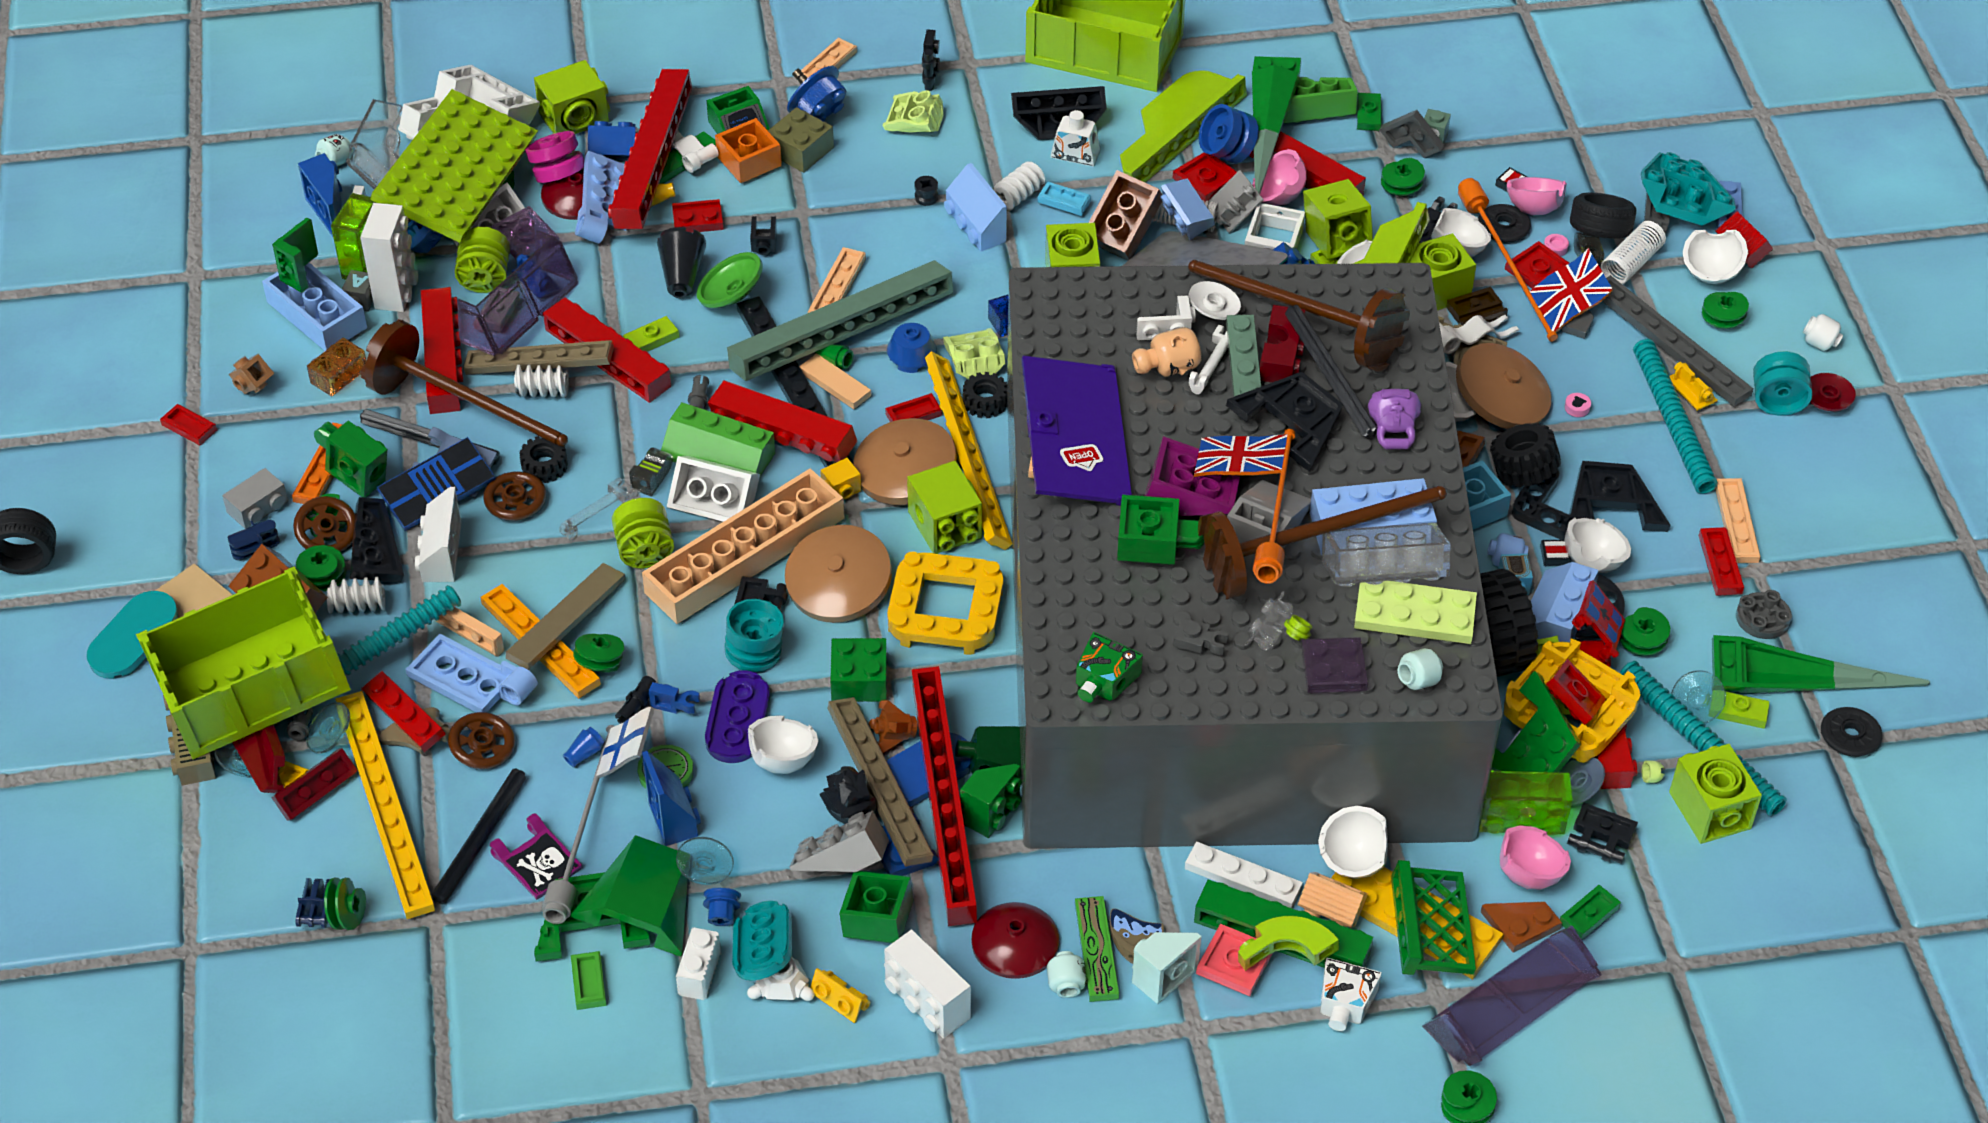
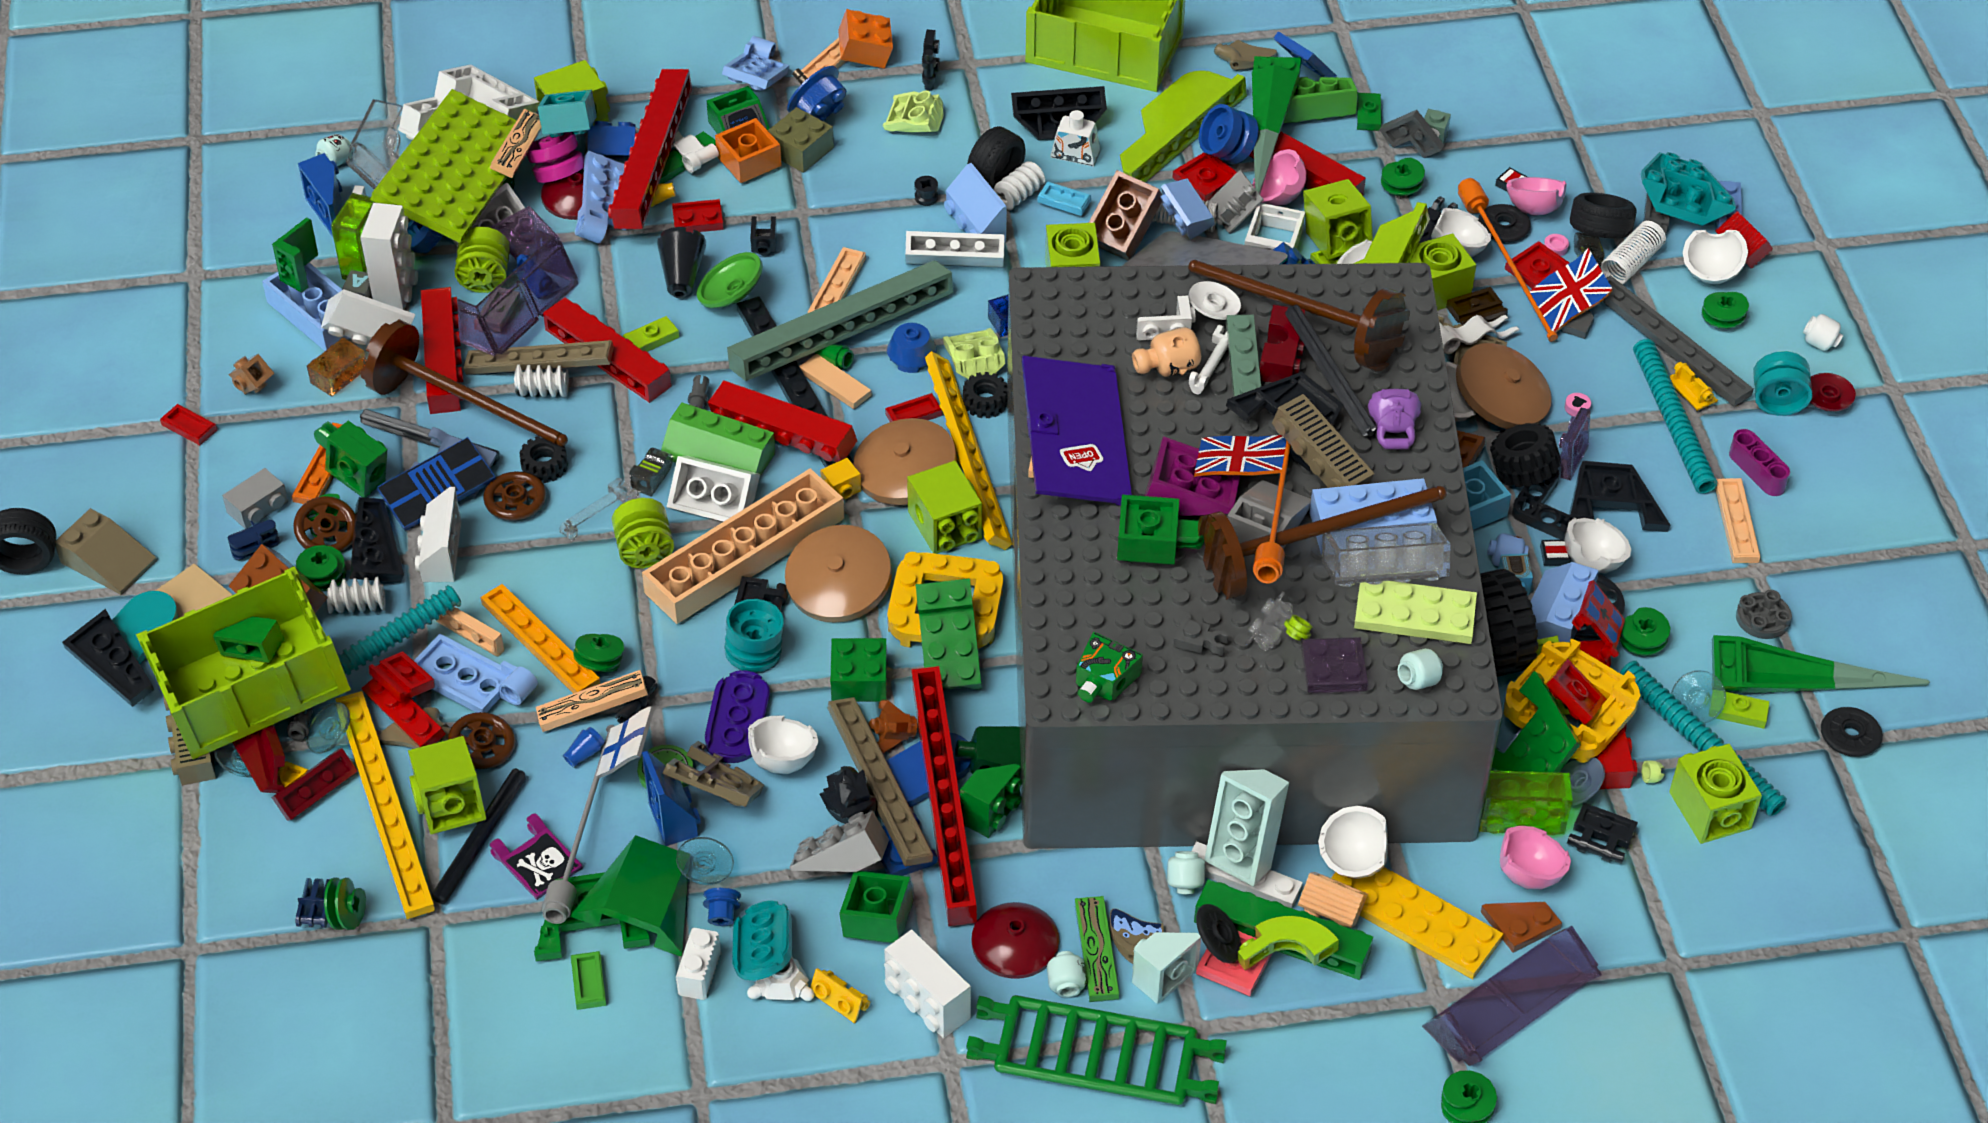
(103, 552): none -> dark tan slope
(108, 656): none -> black wing
(250, 639): none -> green slope
(359, 316): none -> white slope
(401, 676): none -> red plate
(446, 785): none -> lime brick
(517, 144): none -> light nougat tile
(565, 616): dark tan tile -> none
(567, 112): none -> teal brick
(591, 700): none -> light nougat tile
(668, 698): blue plate -> none
(716, 778): none -> dark tan wing
(755, 66): none -> light blue hinge
(865, 38): none -> orange brick
(949, 632): none -> green piece
(955, 248): none -> white brick
(988, 1009): none -> green bar
(997, 154): none -> black tyre
(1186, 871): none -> light aqua head
(1218, 933): none -> black wheel
(1241, 54): none -> dark tan arm
(1246, 823): none -> light aqua slope
(1307, 57): none -> blue tile
(1320, 444): none -> dark tan brick
(1347, 992): white torso -> none
(1408, 923): green fence -> none
(1574, 443): none -> clear purple plate
(1590, 911): green plate -> none
(1721, 561): red plate -> none
(1759, 462): none -> magenta beam

